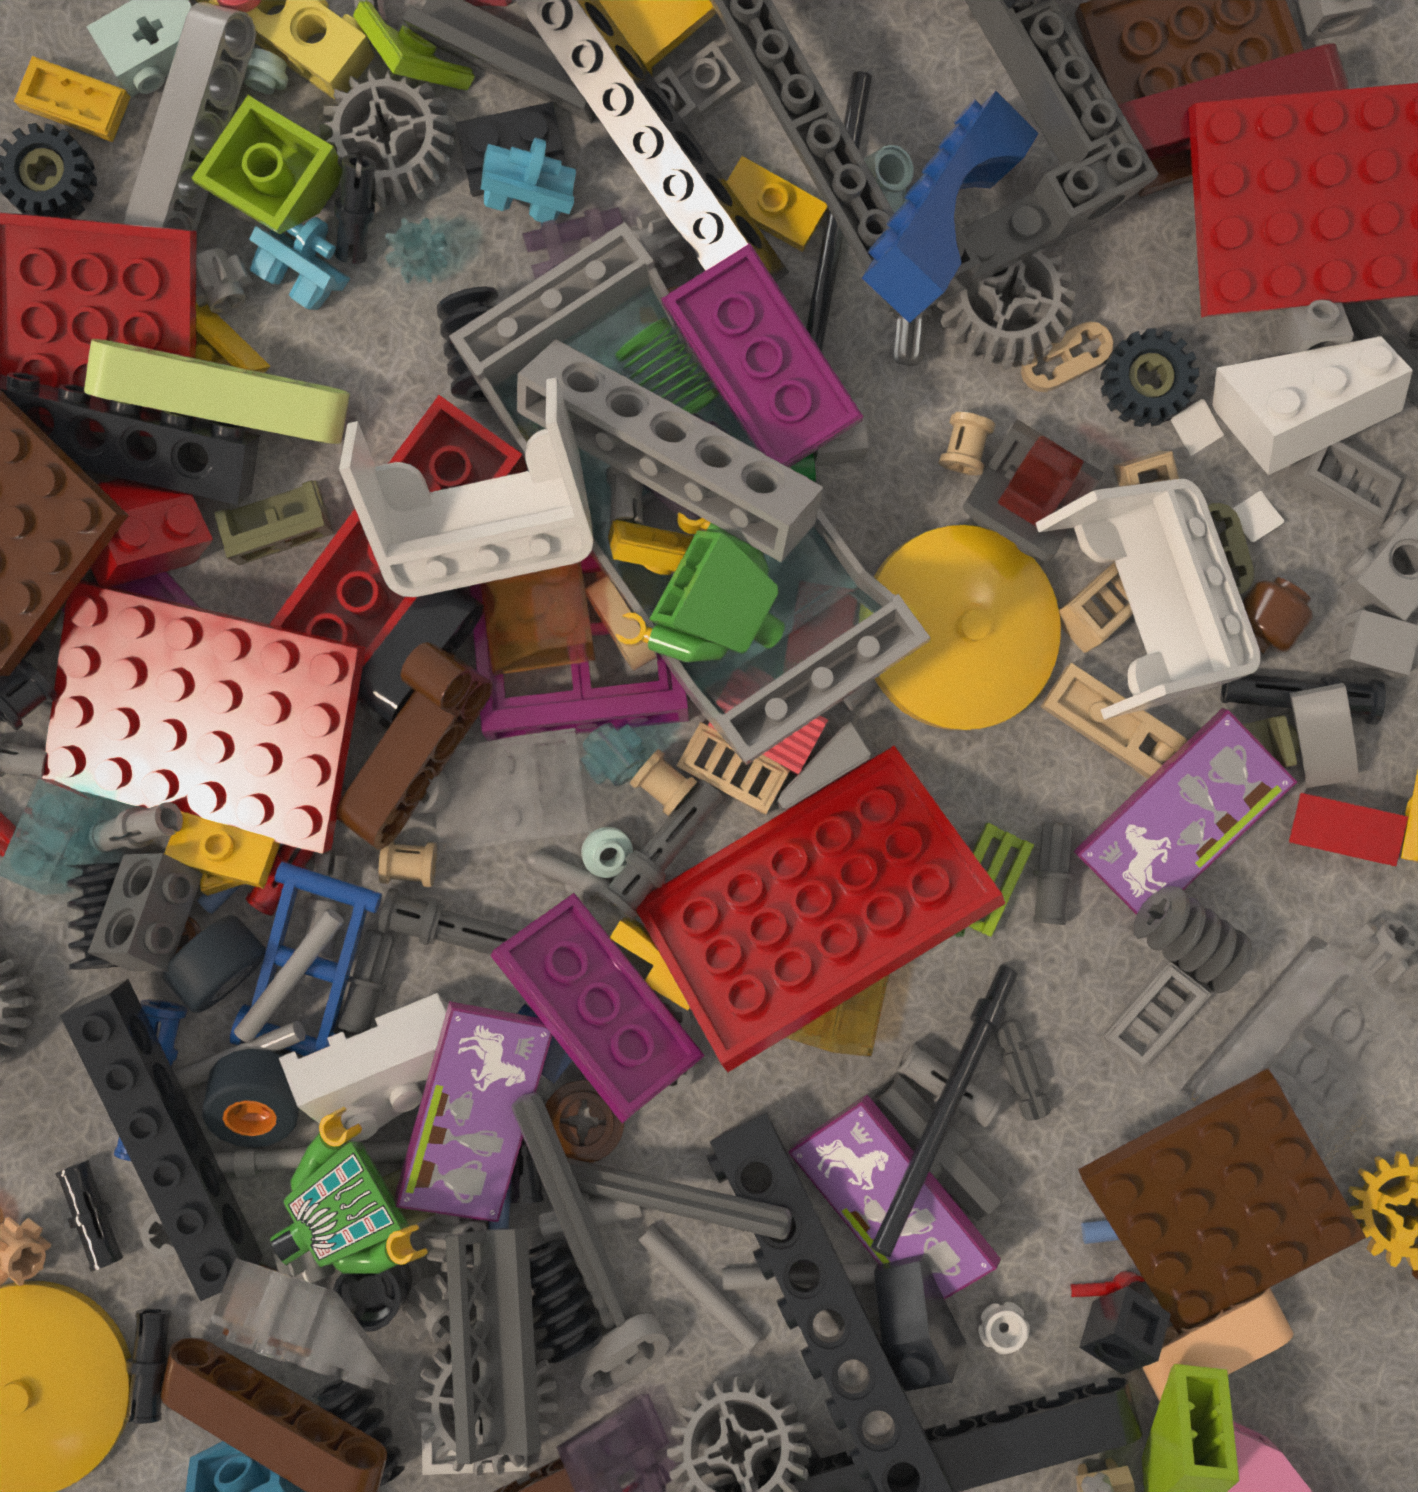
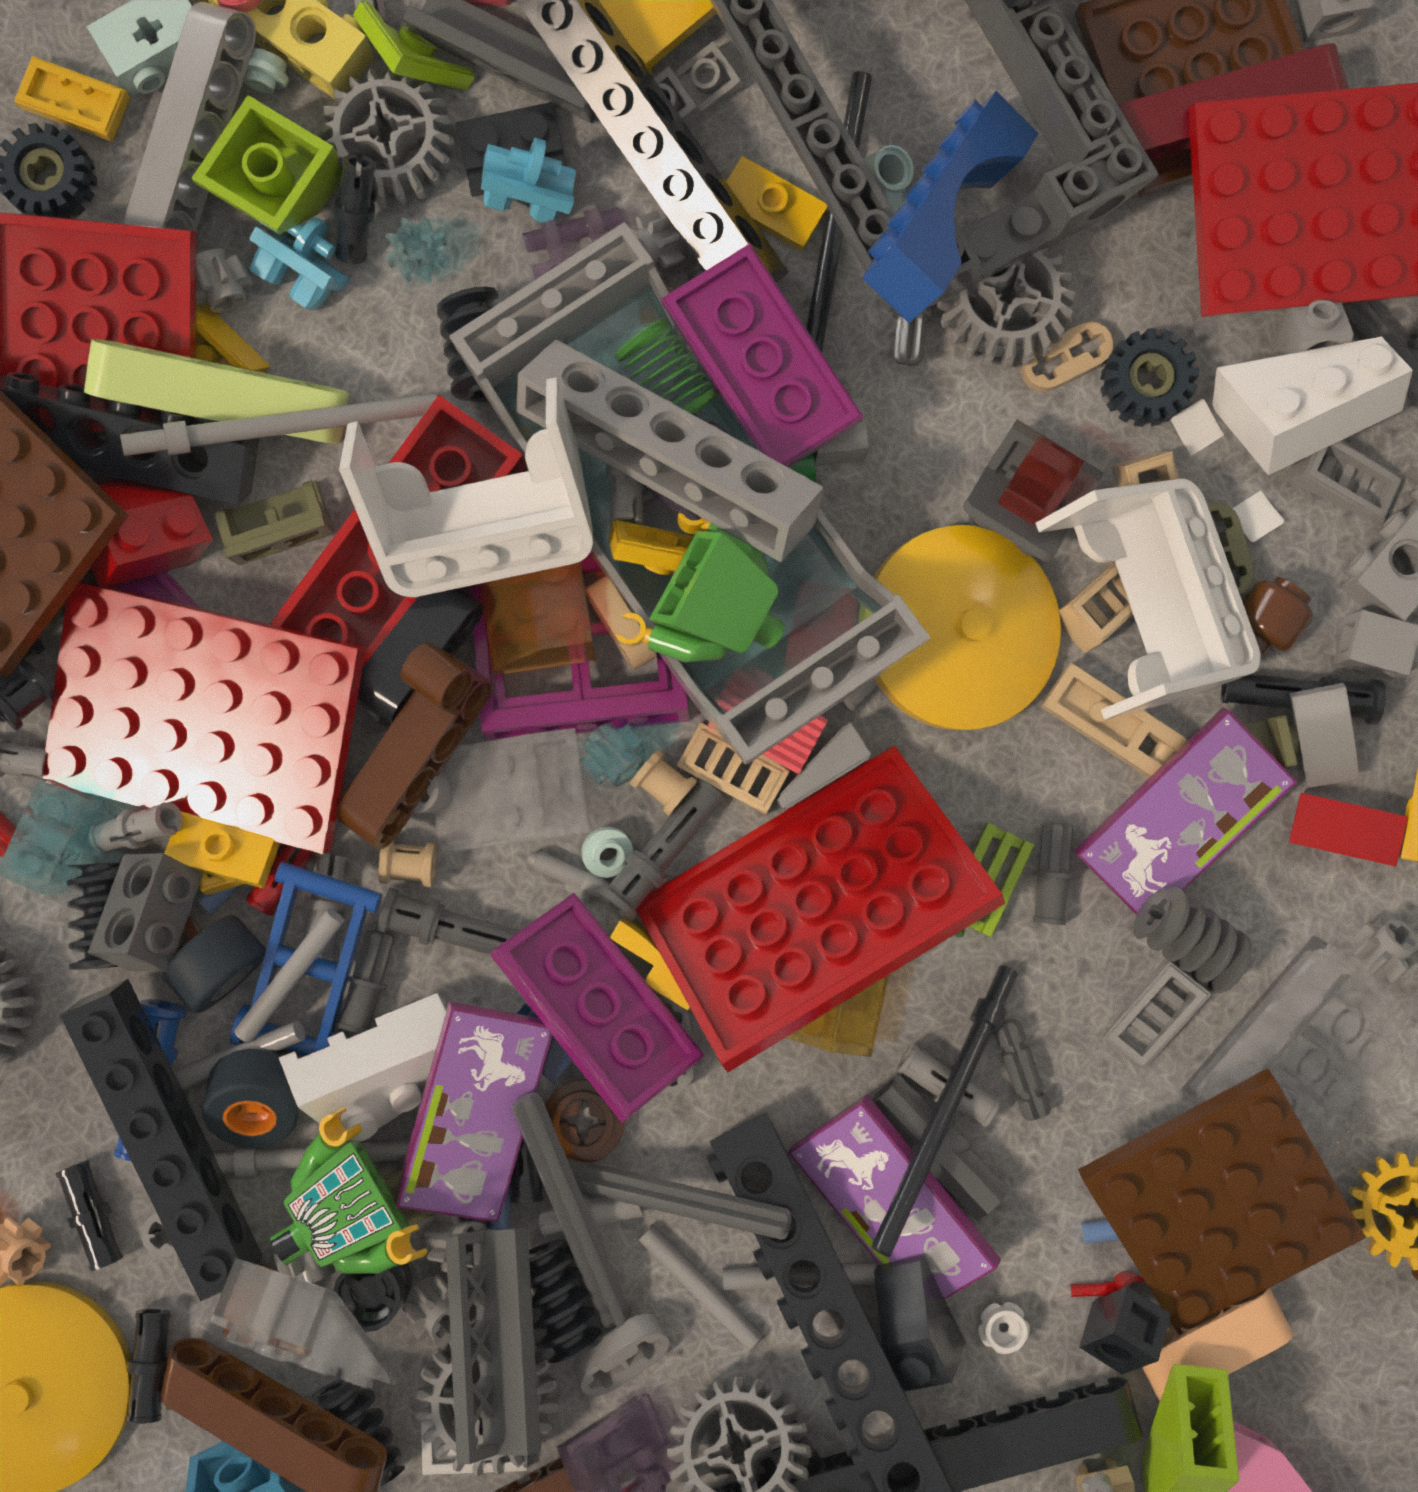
(179, 438): none -> light grey bar
(967, 443): tan bush -> none

